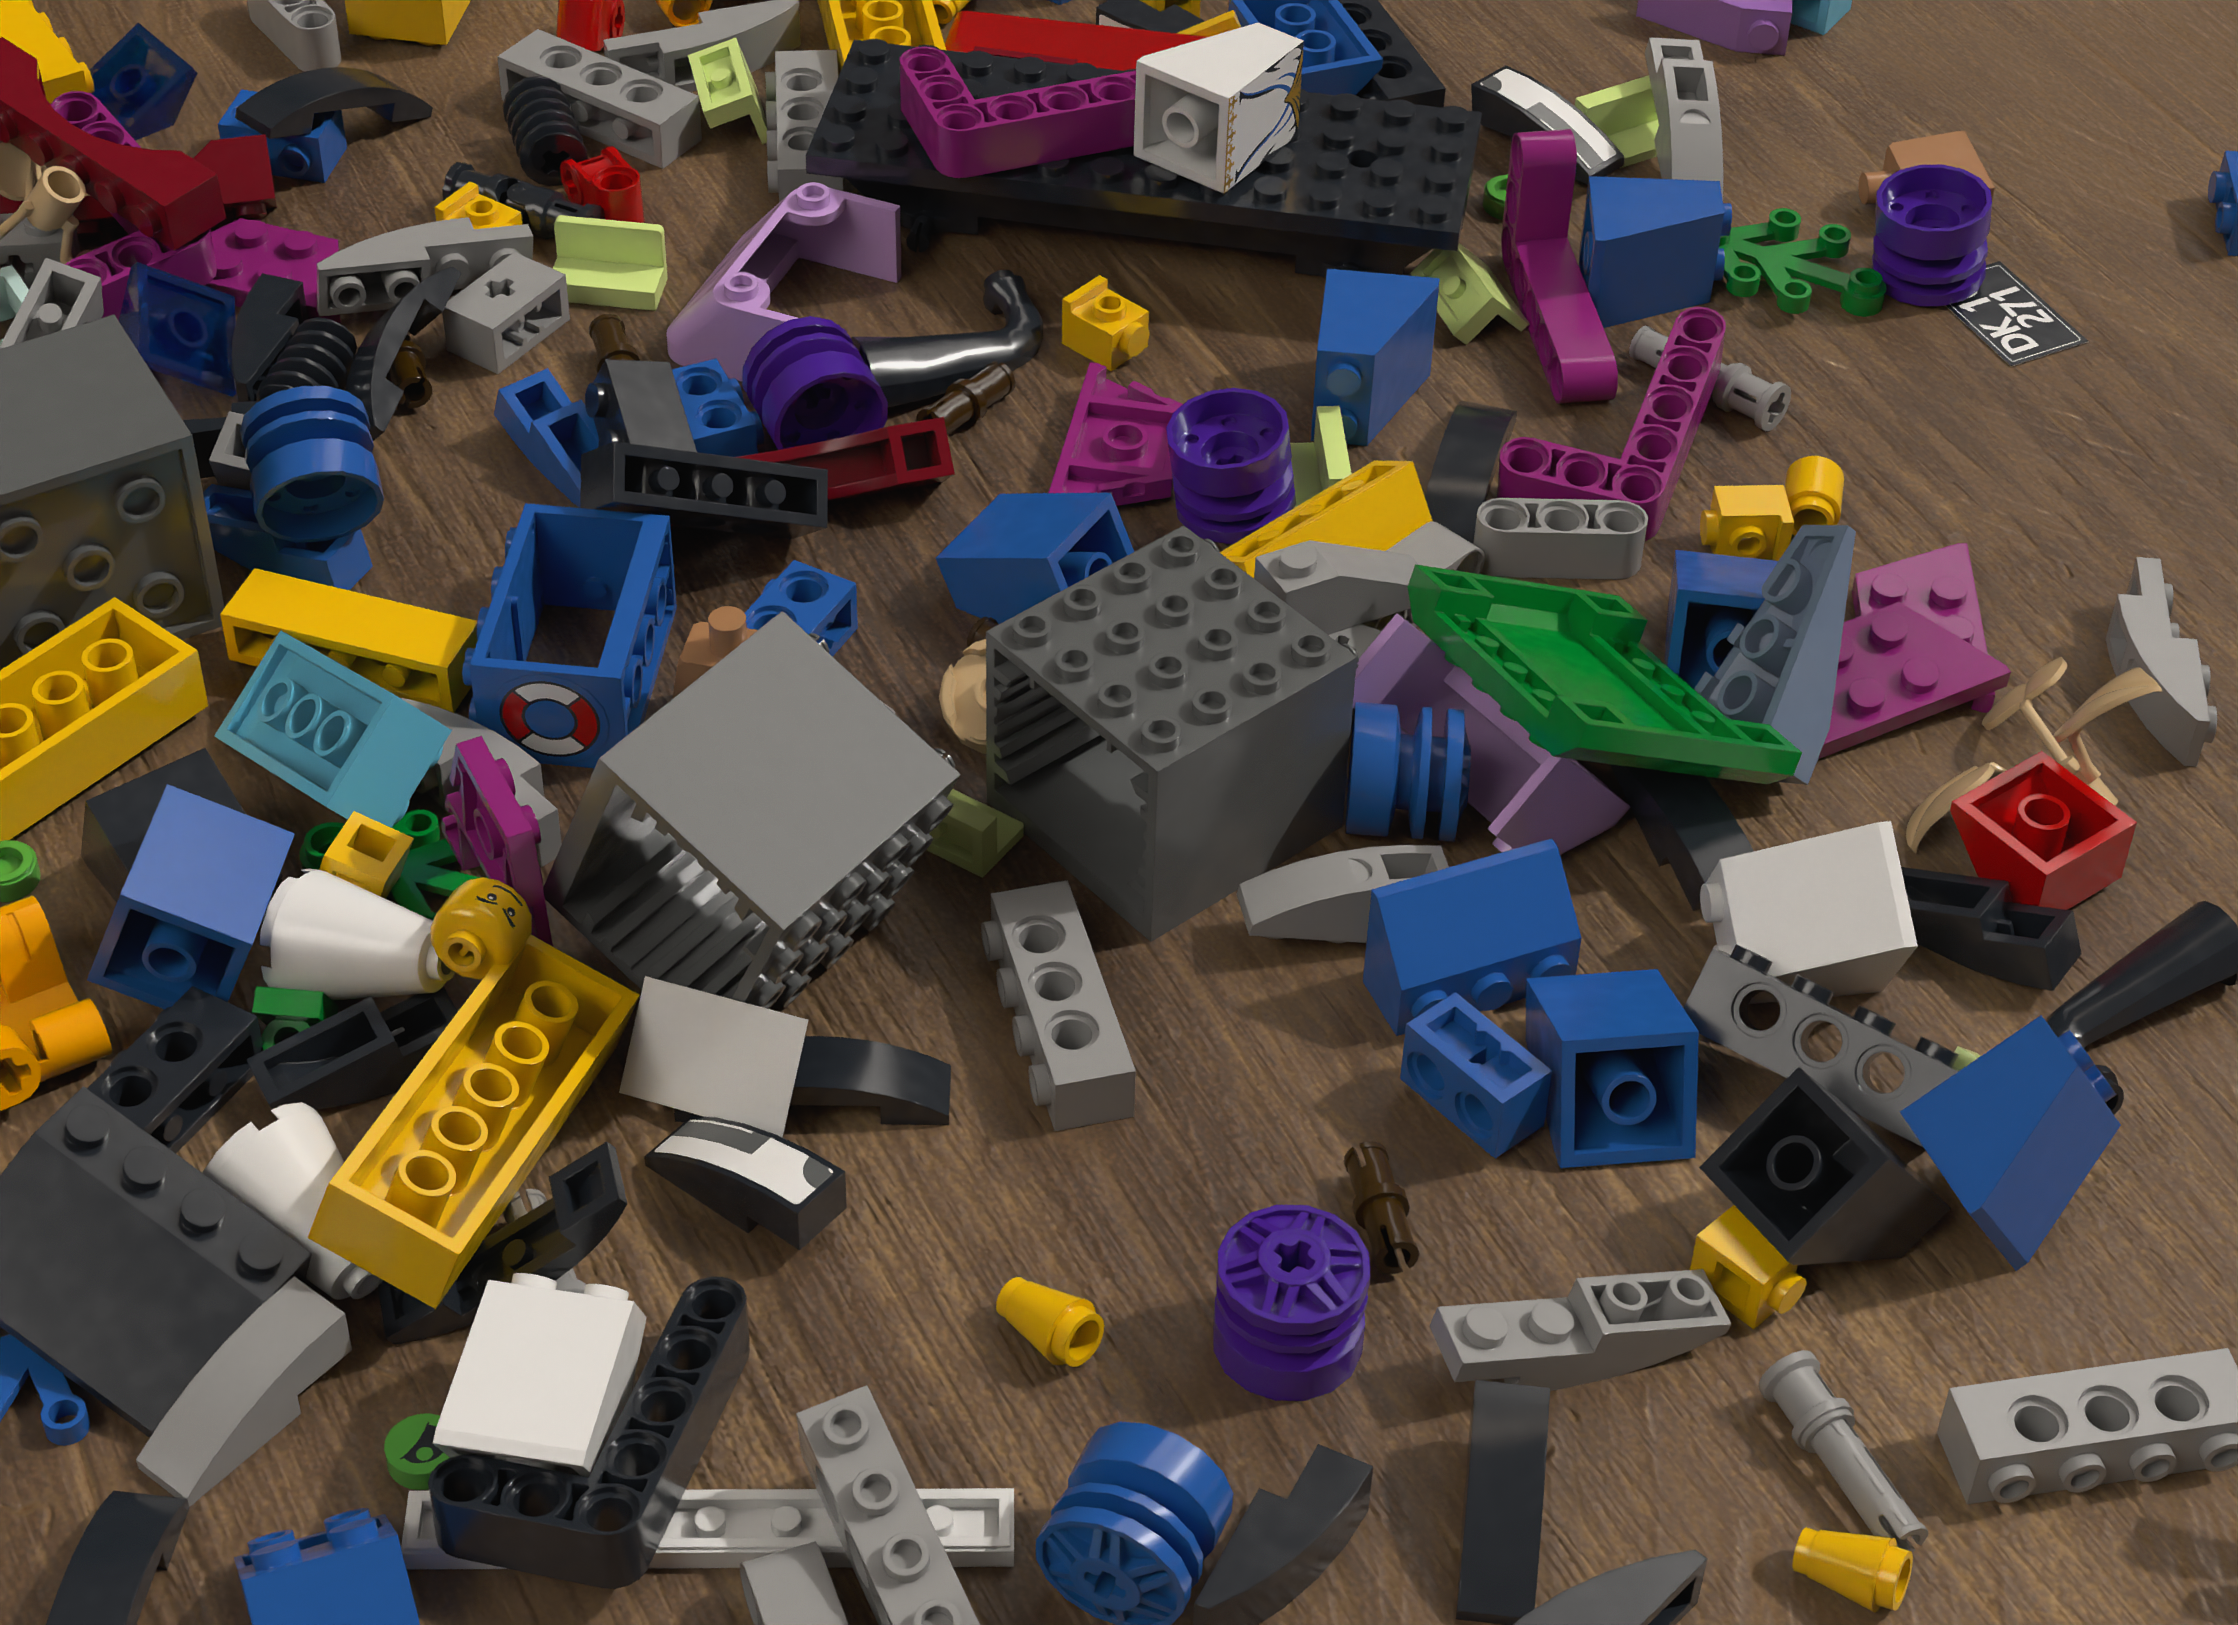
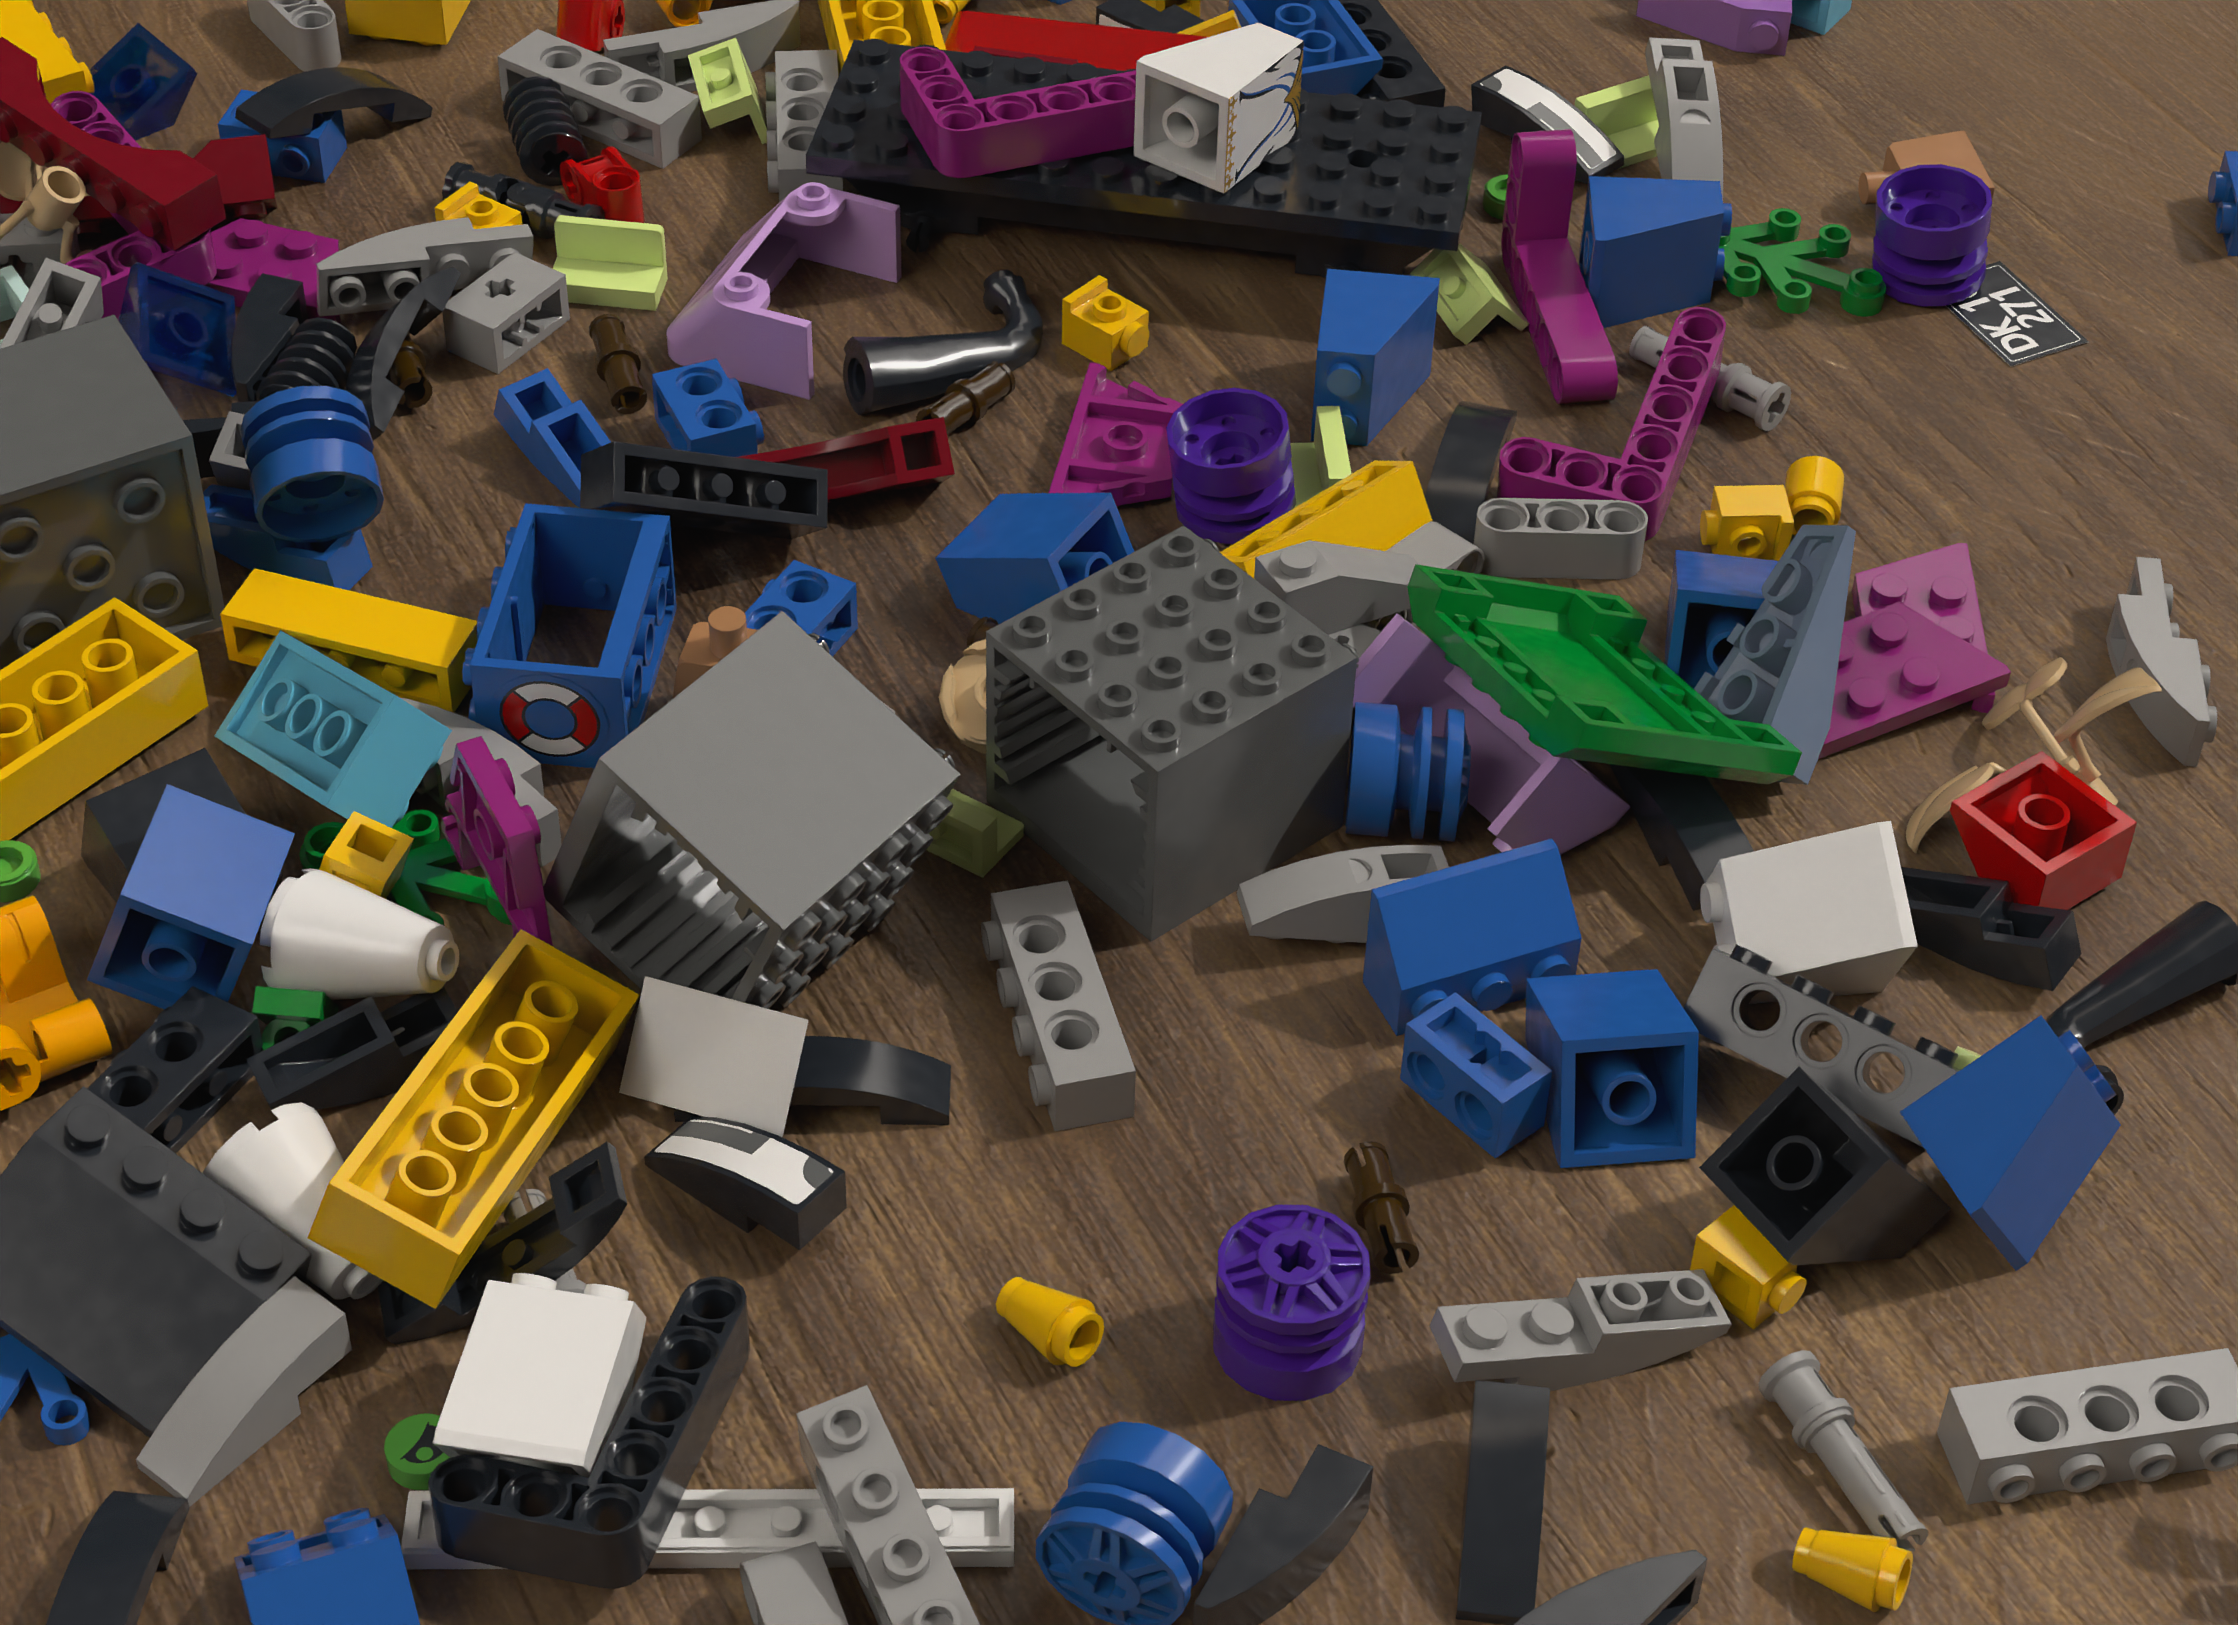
(480, 927): yellow head -> none
(638, 405): black brick -> none
(811, 384): dark purple wheel -> none

